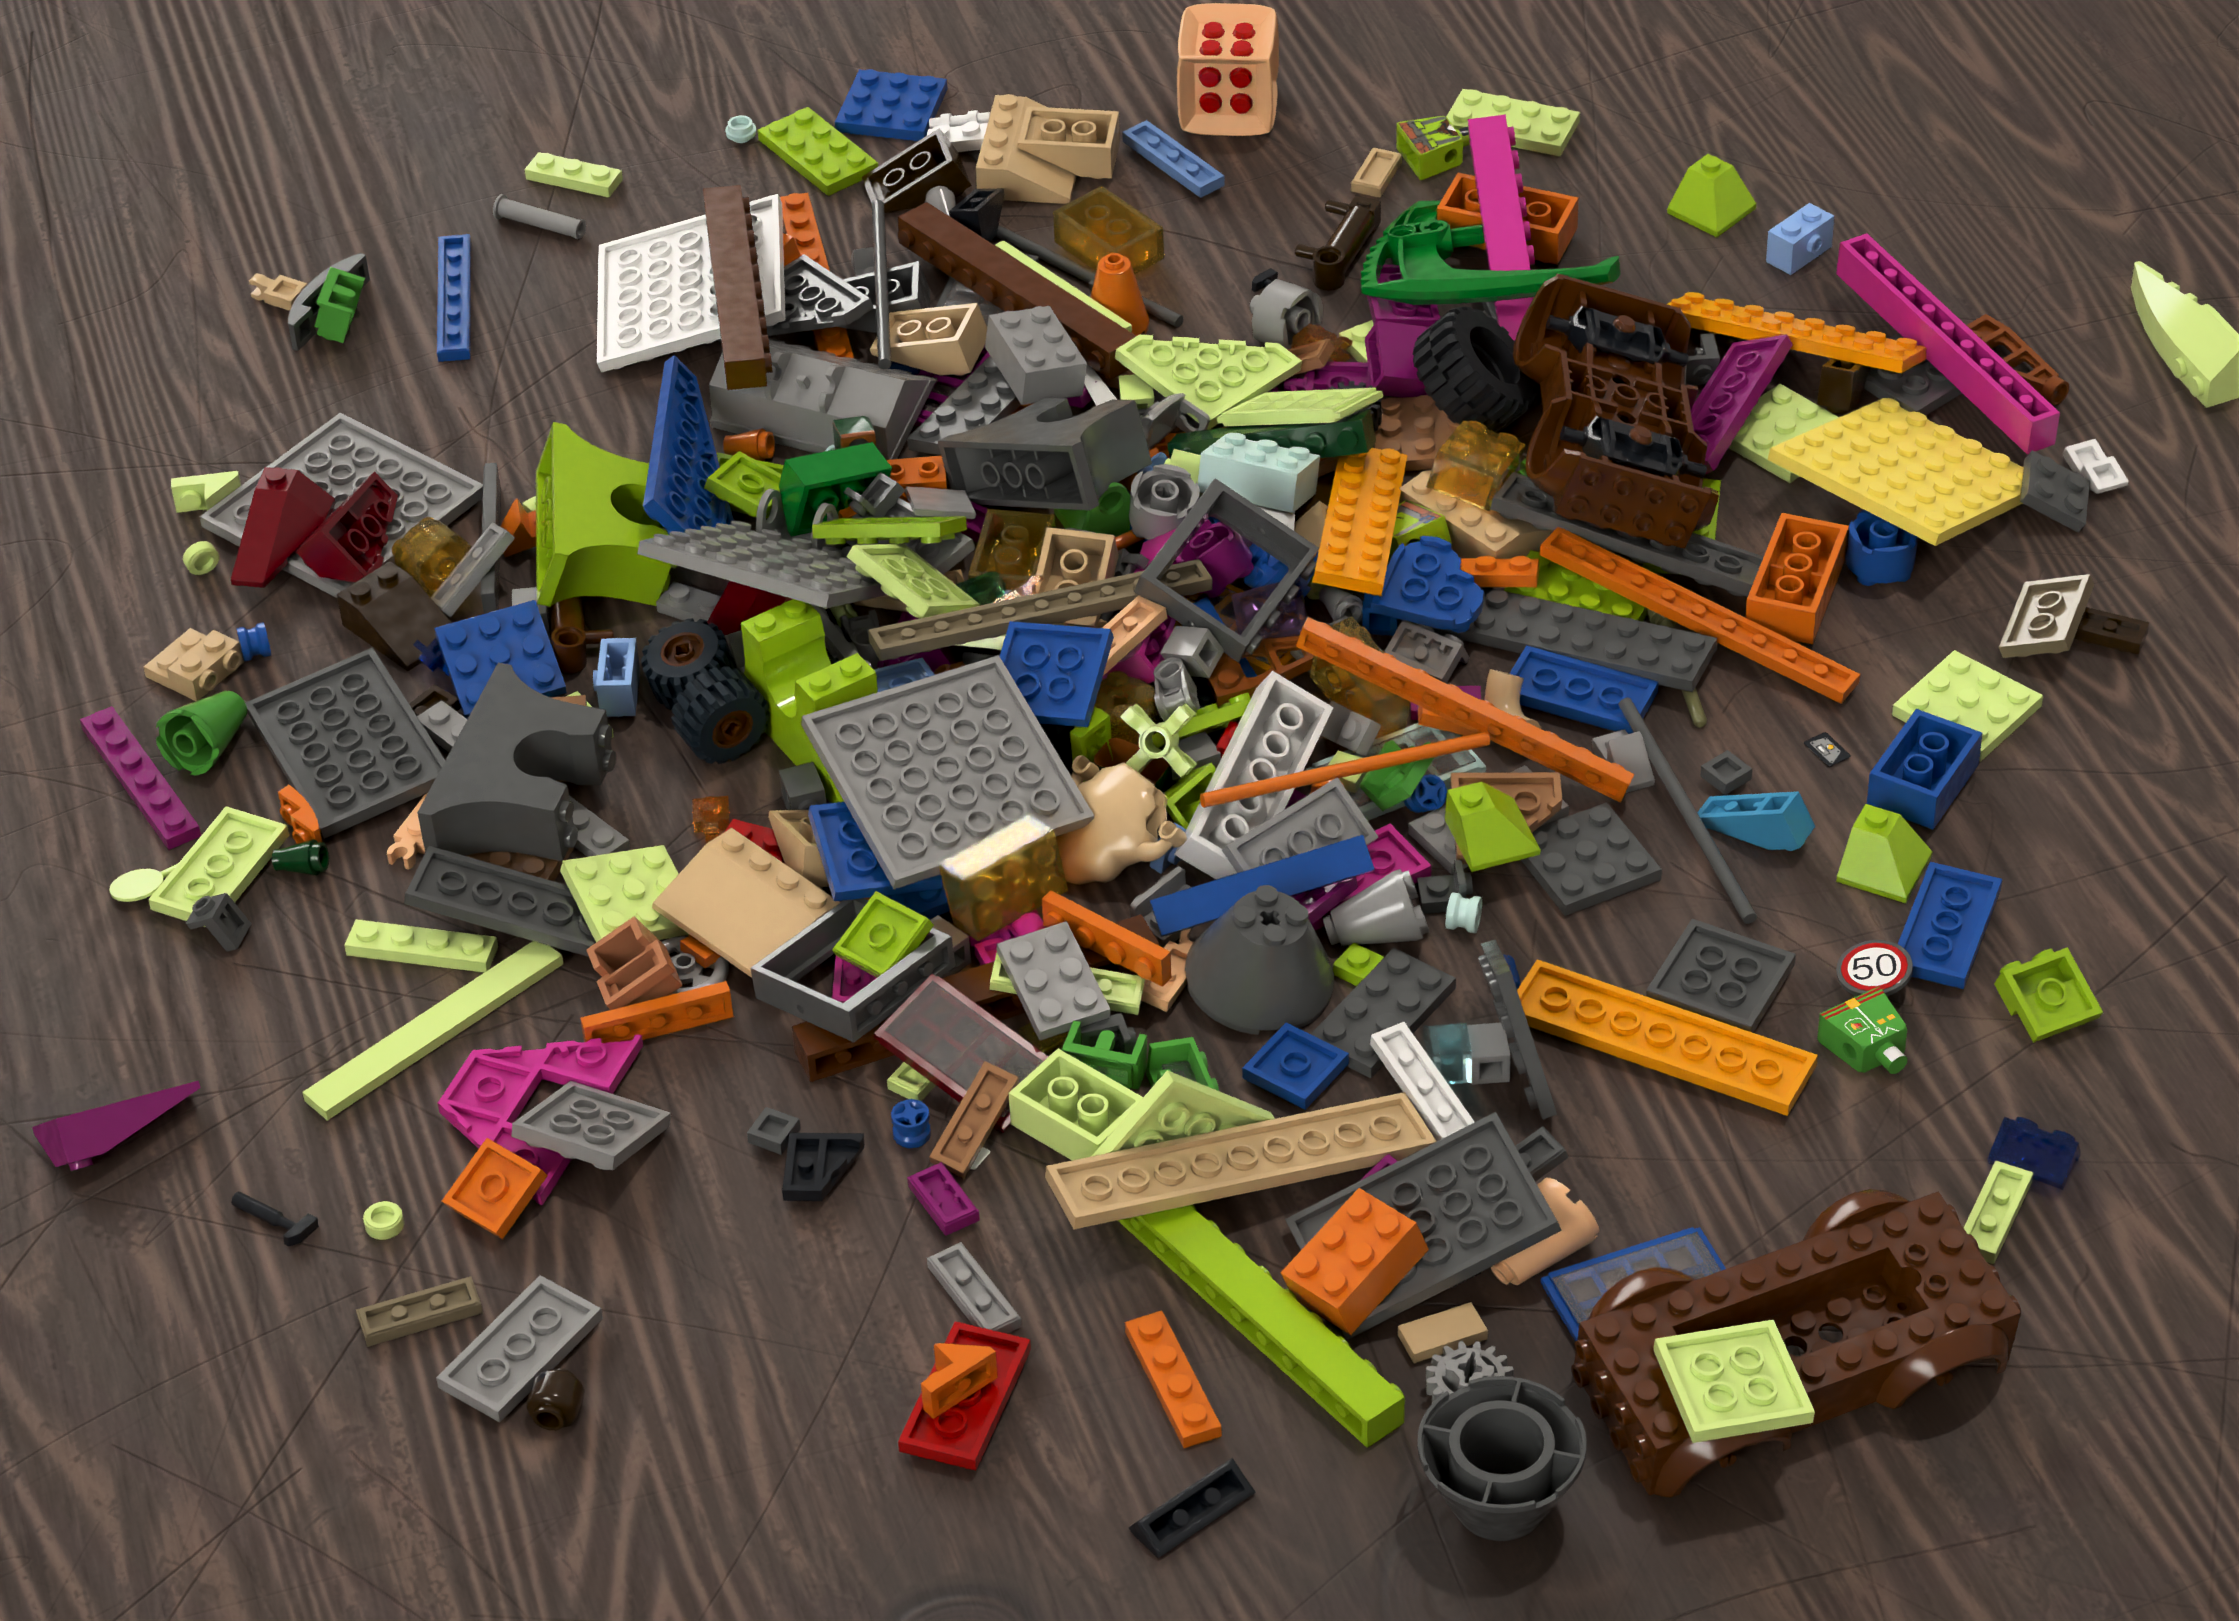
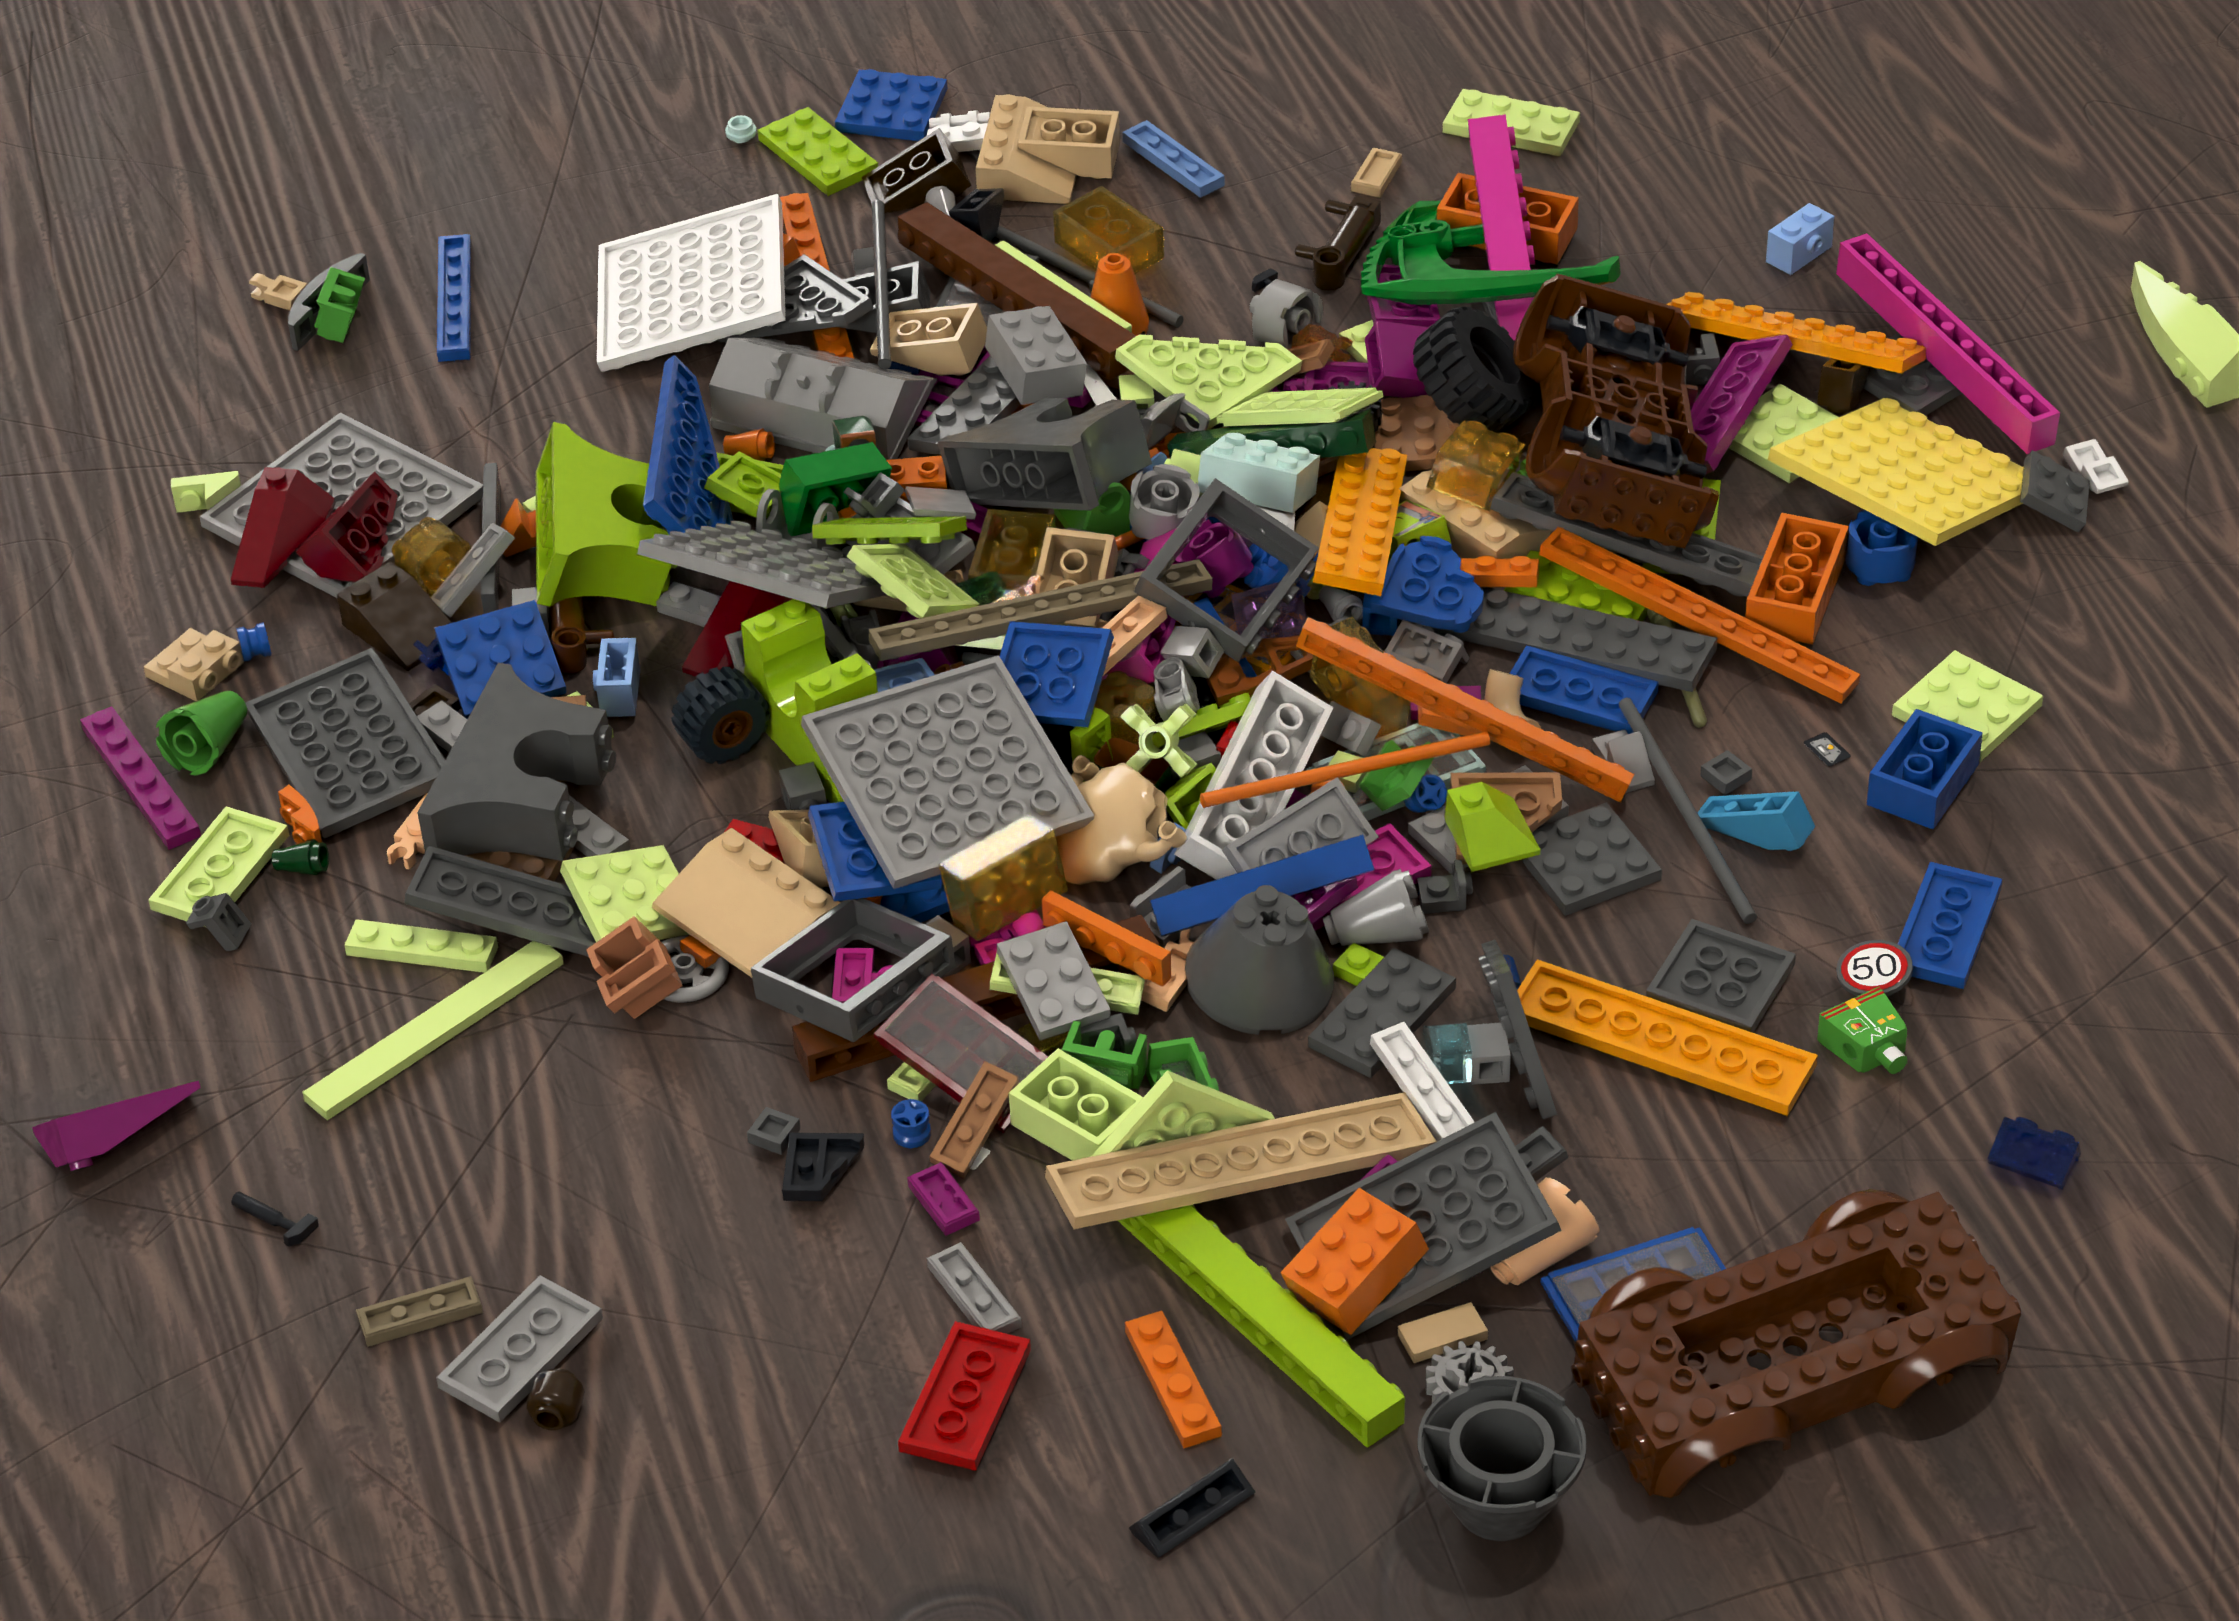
(138, 884): yellowish green piece -> none
(201, 558): yellowish green tile -> none
(383, 1220): yellowish green tile -> none
(494, 1188): orange plate -> none
(498, 1084): dark pink wing -> none
(538, 217): light grey pin -> none
(573, 174): yellowish green plate -> none
(591, 1125): light grey plate -> none
(661, 1015): orange plate -> none
(681, 655): black wheel -> none
(711, 816): clear orange plate -> none
(737, 288): reddish brown brick -> none
(882, 935): lime plate -> none
(958, 1375): orange slope -> none
(1227, 69): light nougat piece -> none
(1295, 1066): blue plate -> none
(1431, 145): lime torso -> none
(1463, 912): light aqua wheel -> none
(1711, 196): lime slope -> none
(1733, 1381): yellowish green plate -> none
(1883, 855): lime slope -> none
(1997, 1208): yellowish green plate -> none
(2041, 378): dark orange plate -> none
(2046, 616): dark tan plate -> none
(2047, 993): lime plate -> none
(2112, 630): dark brown plate -> none

